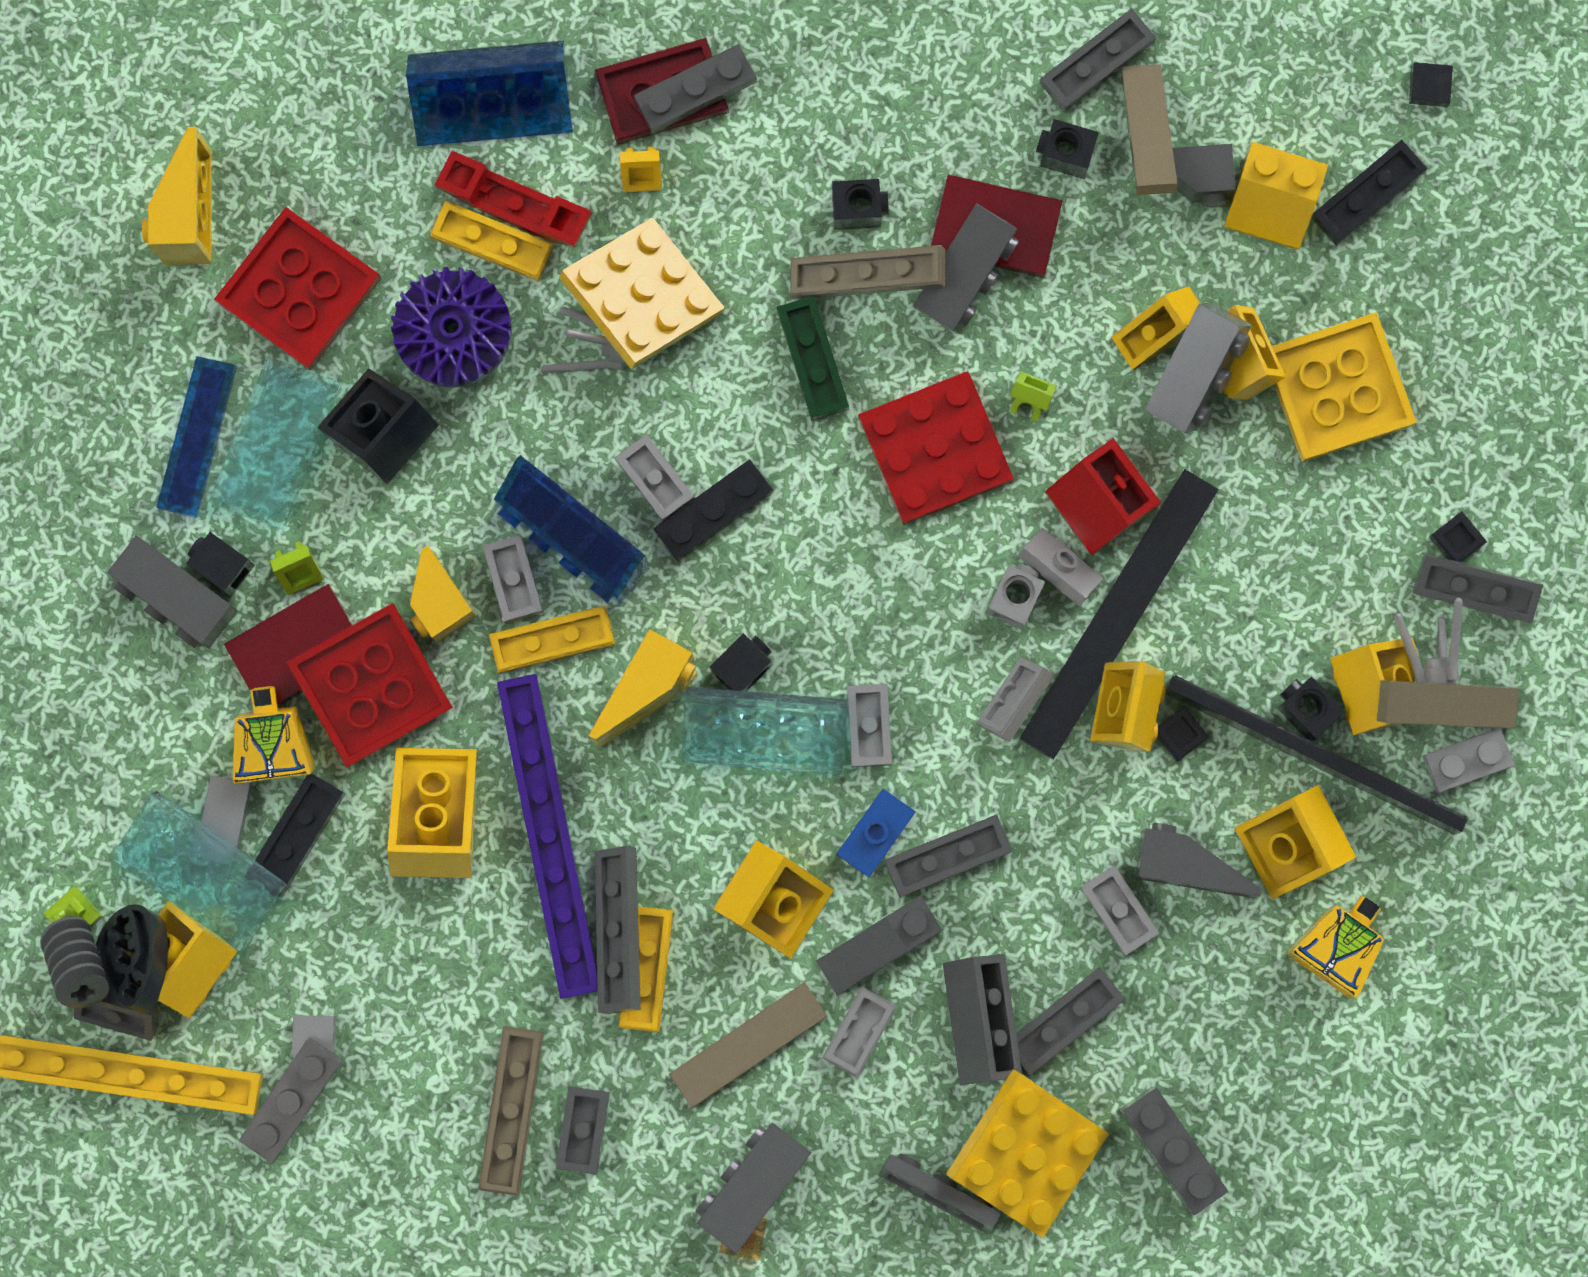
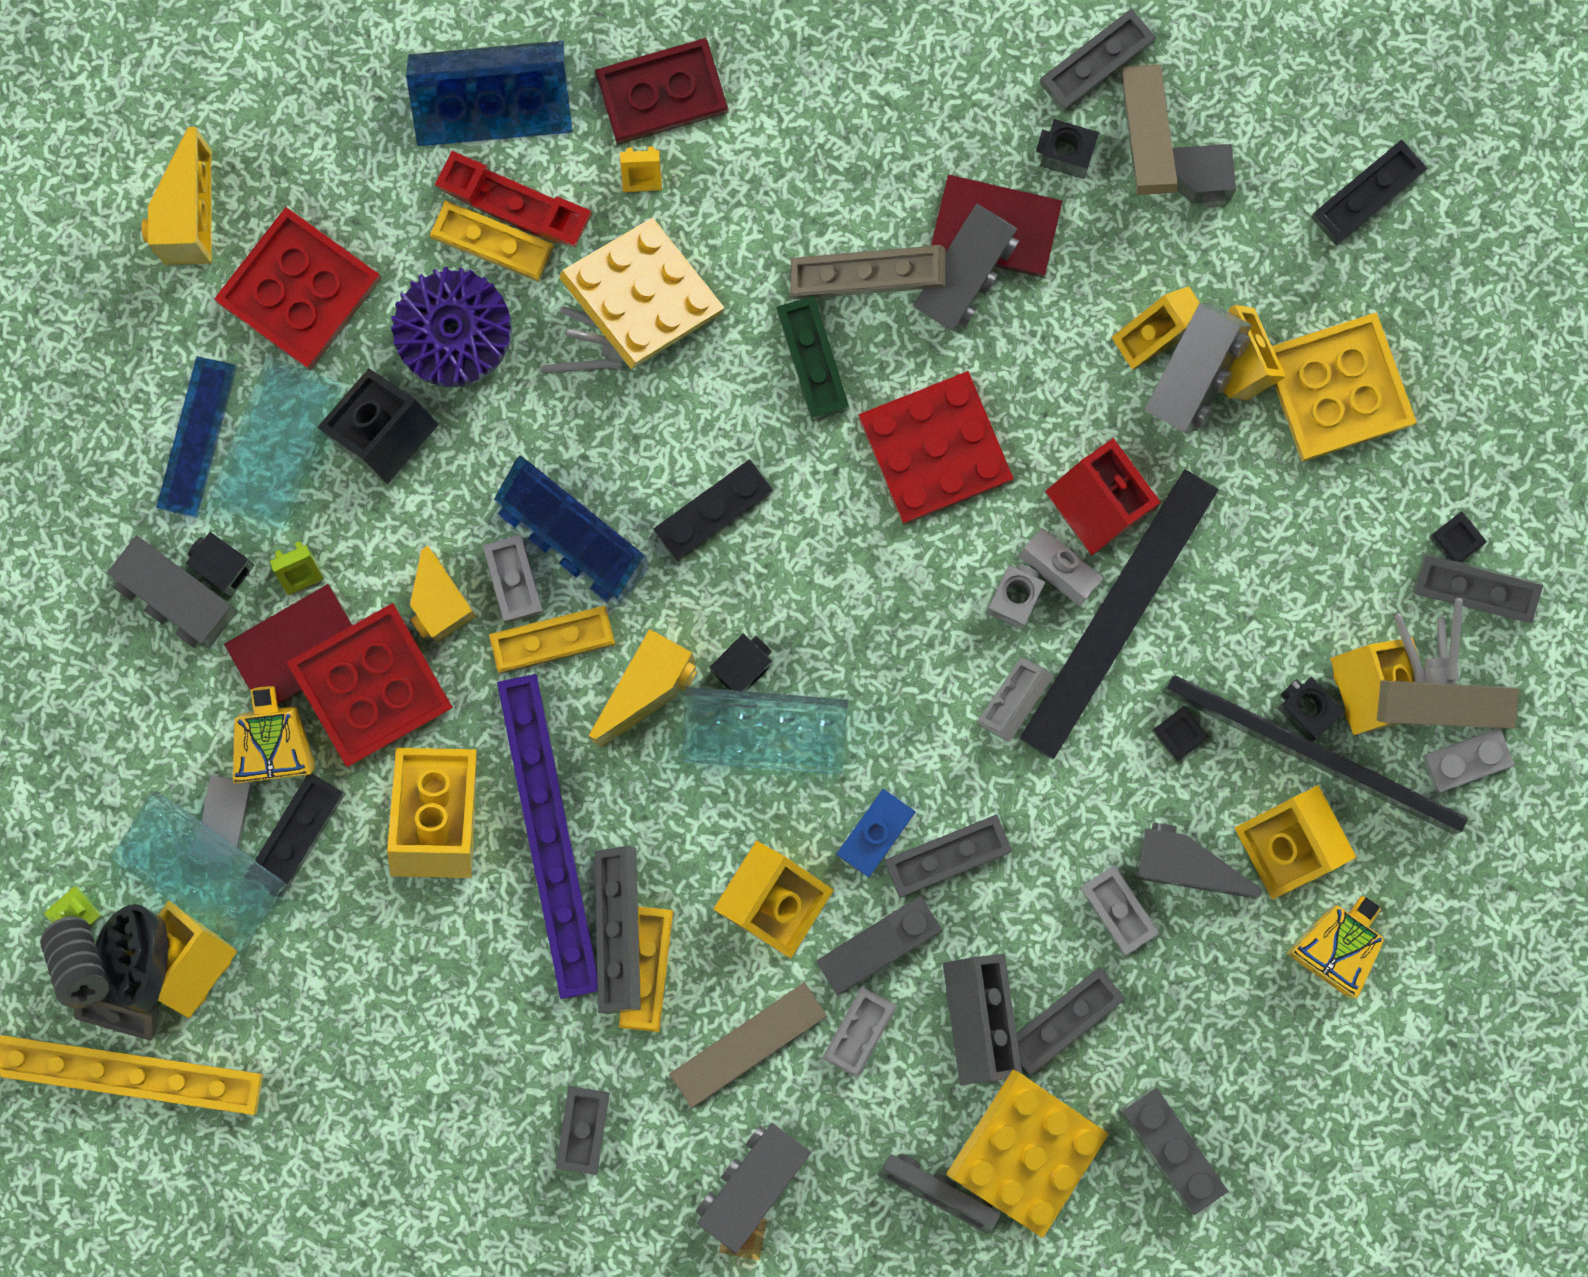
(290, 1100): dark grey plate -> none
(317, 1027): light grey tile -> none
(511, 1111): dark tan tile -> none
(654, 477): light grey plate -> none
(695, 88): dark grey plate -> none
(845, 216): black brick -> none
(869, 725): light grey plate -> none
(1032, 391): lime tile -> none
(1128, 706): yellow slope -> none
(1275, 195): yellow slope -> none
(1430, 84): black tile -> none

